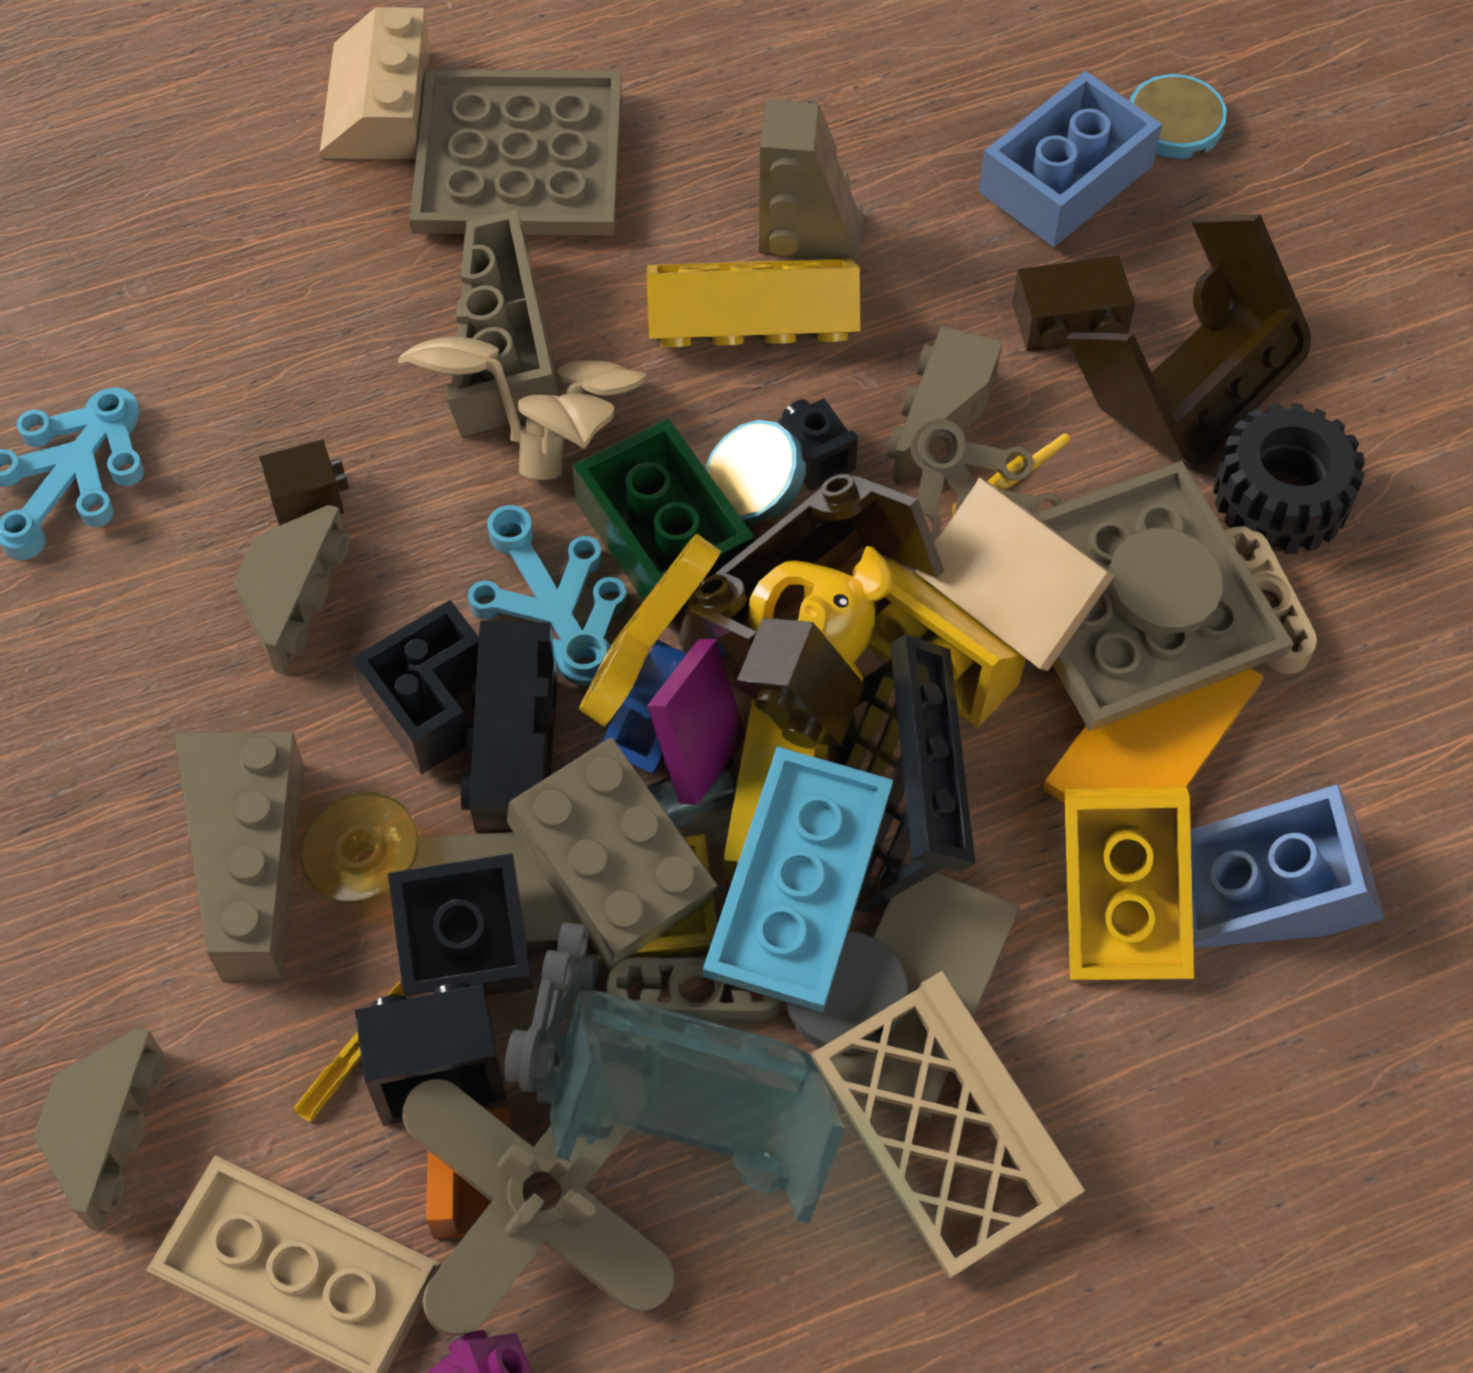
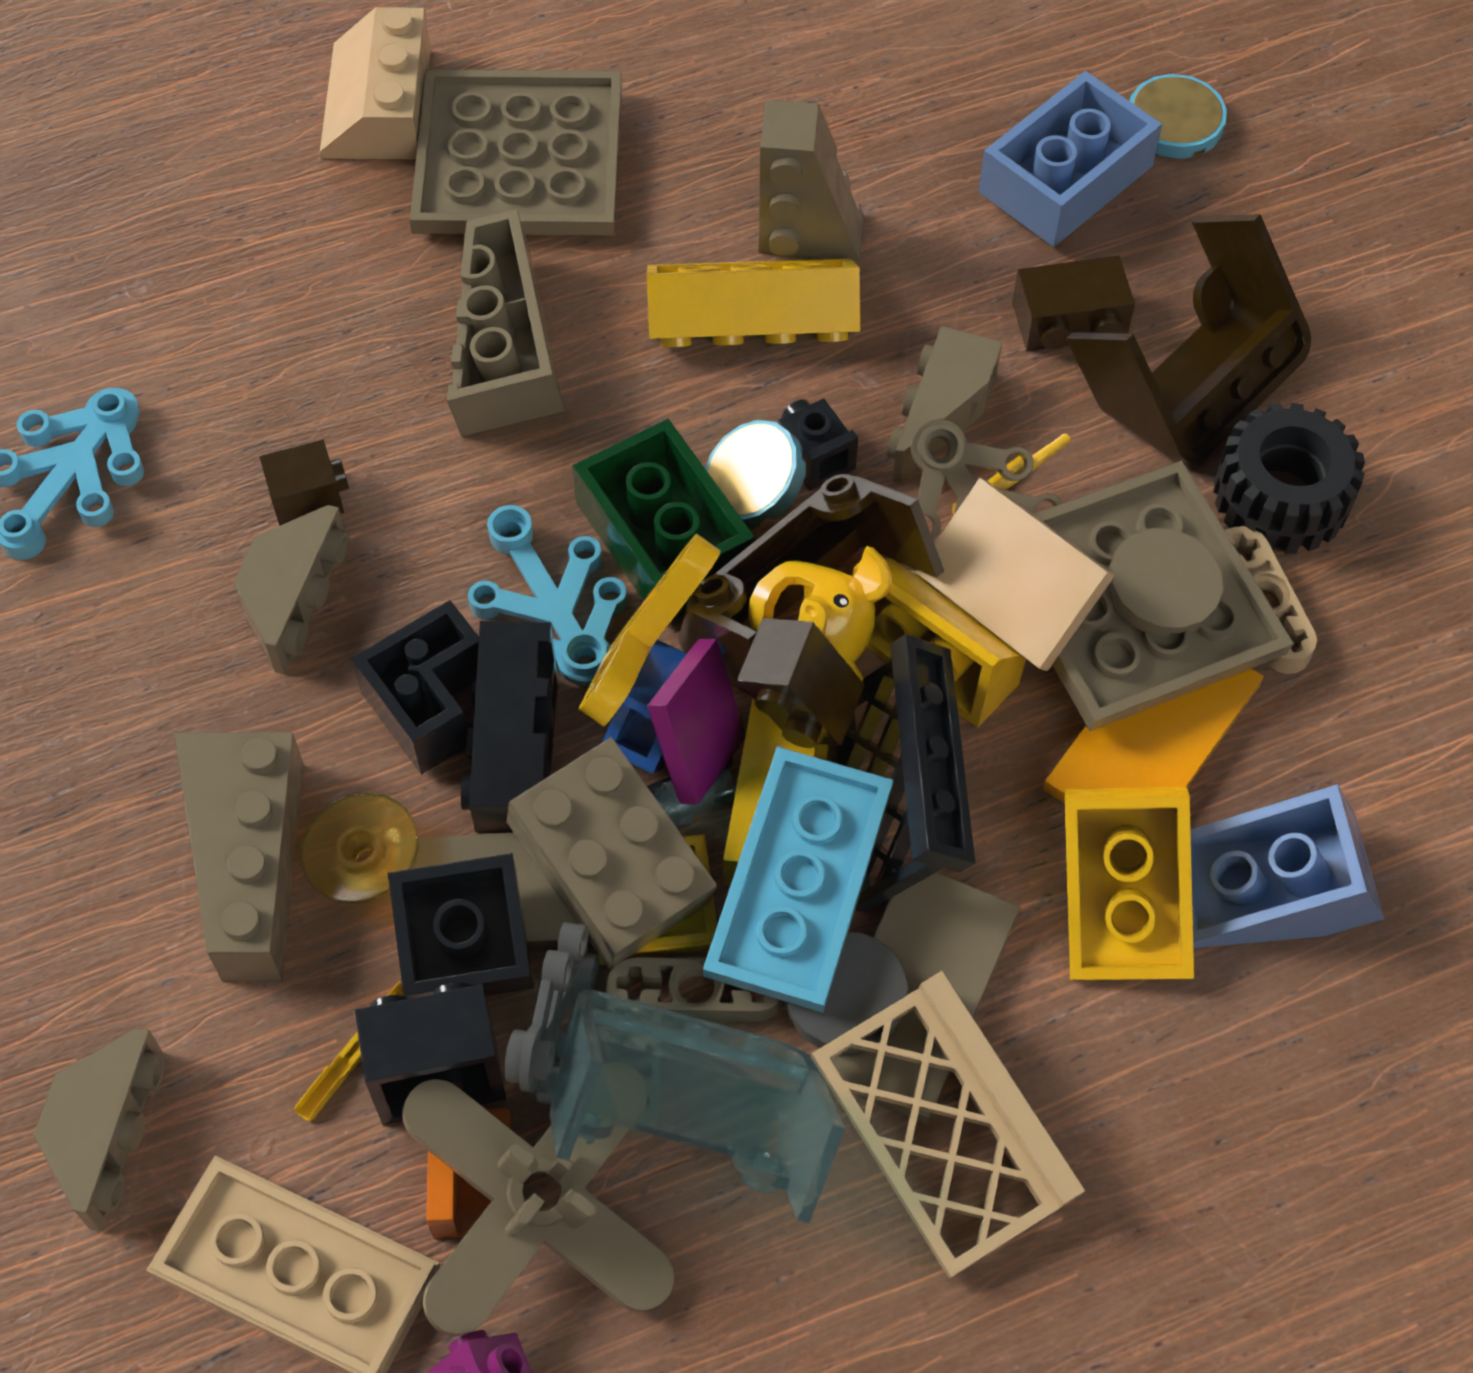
(549, 417): tan plant -> none

